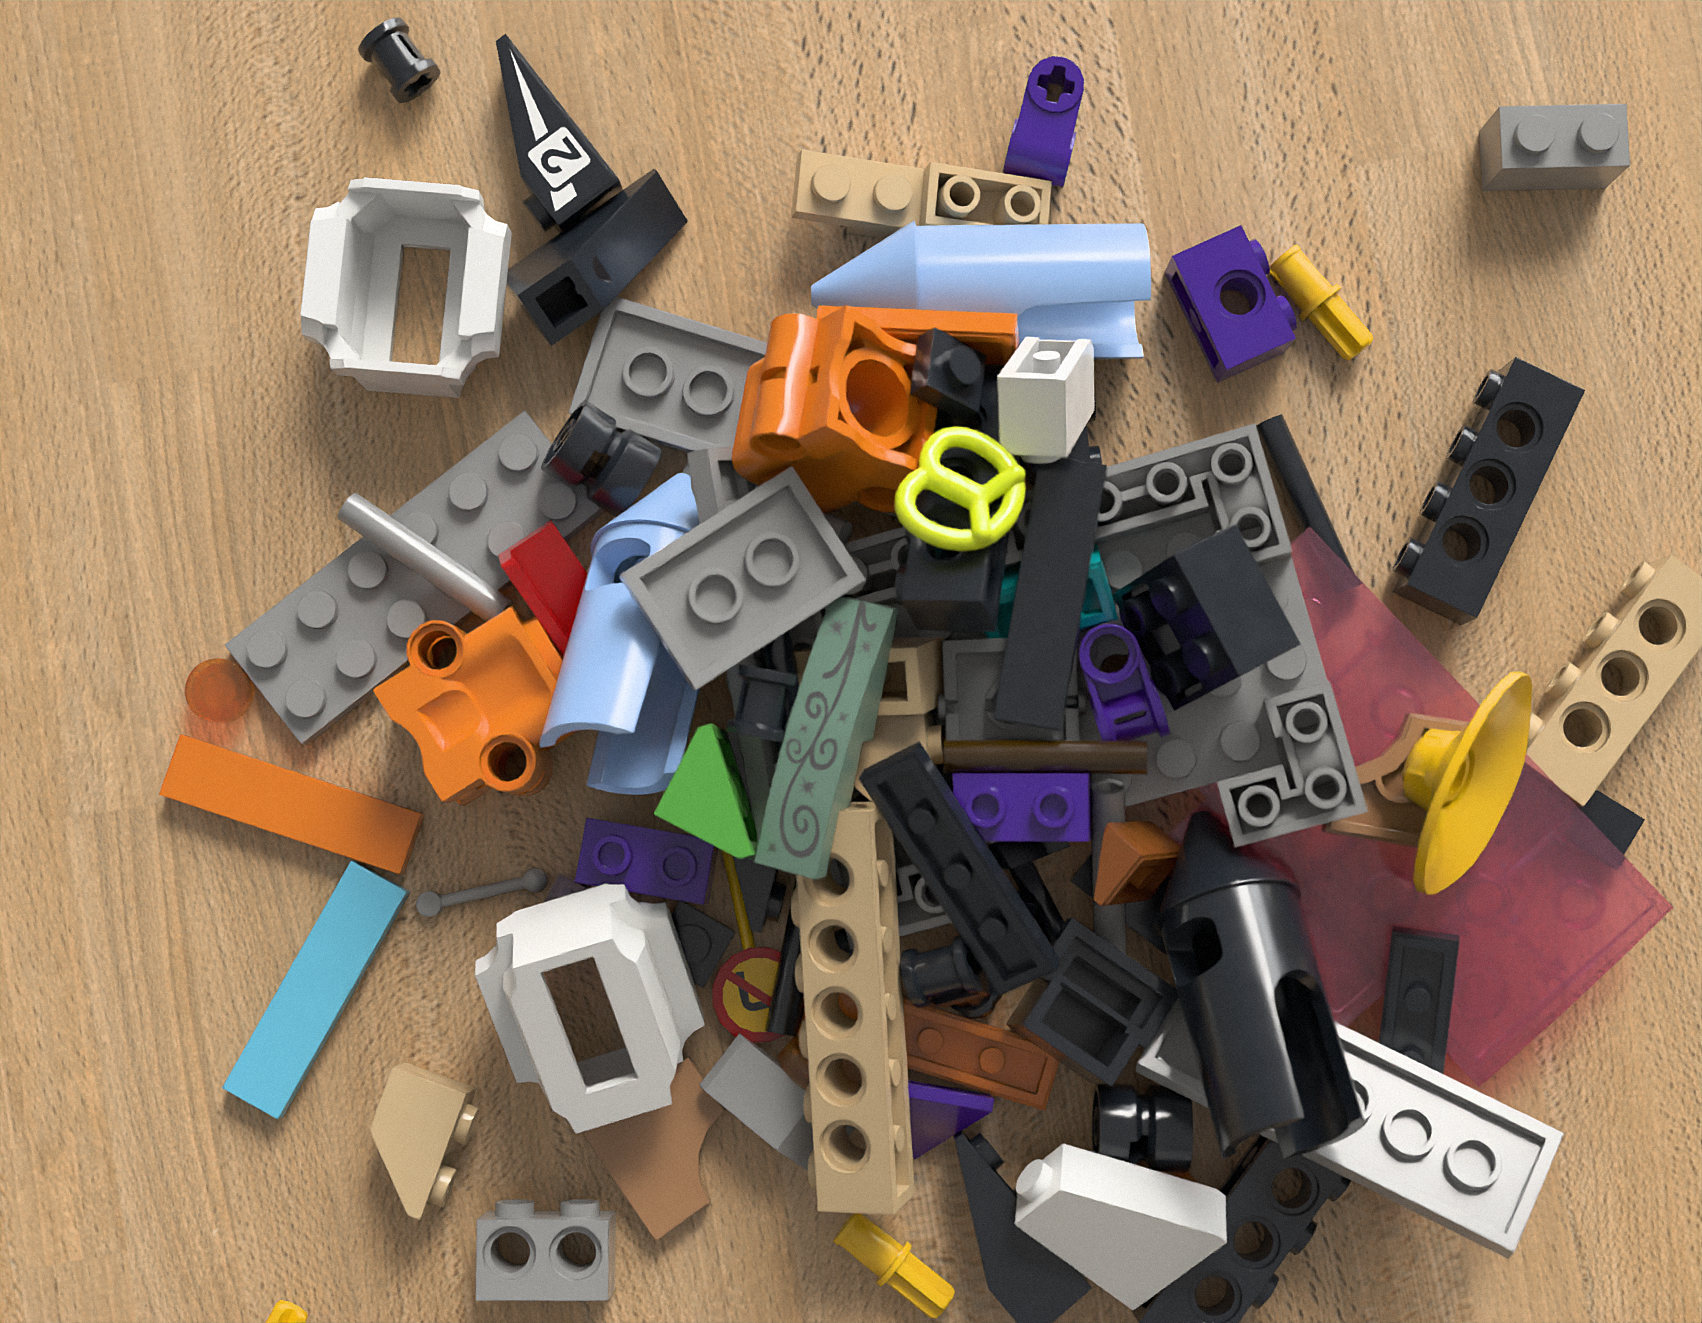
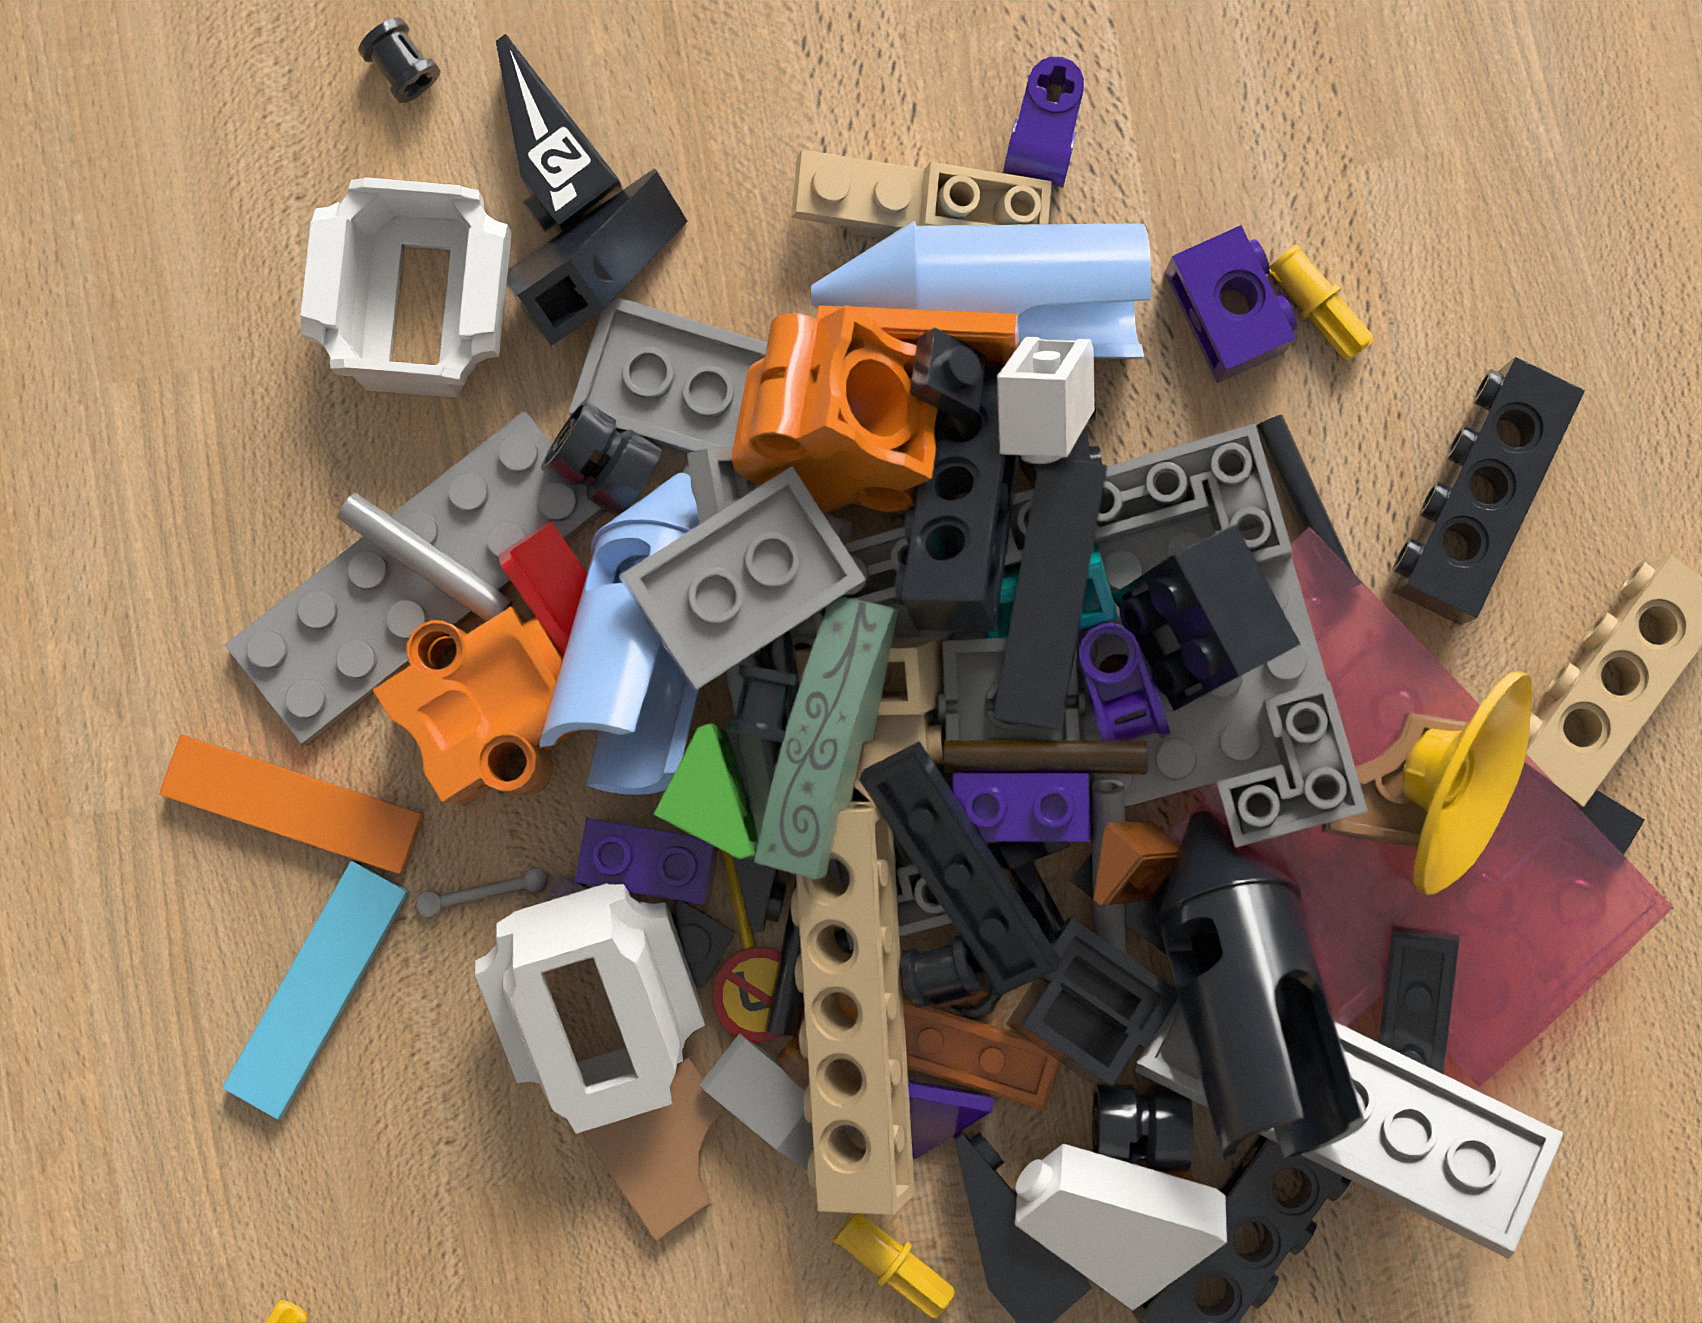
(219, 690): clear orange tile -> none
(417, 1133): tan slope -> none
(548, 1272): light grey brick -> none
(962, 491): neon yellow piece -> none
(1554, 147): light grey brick -> none

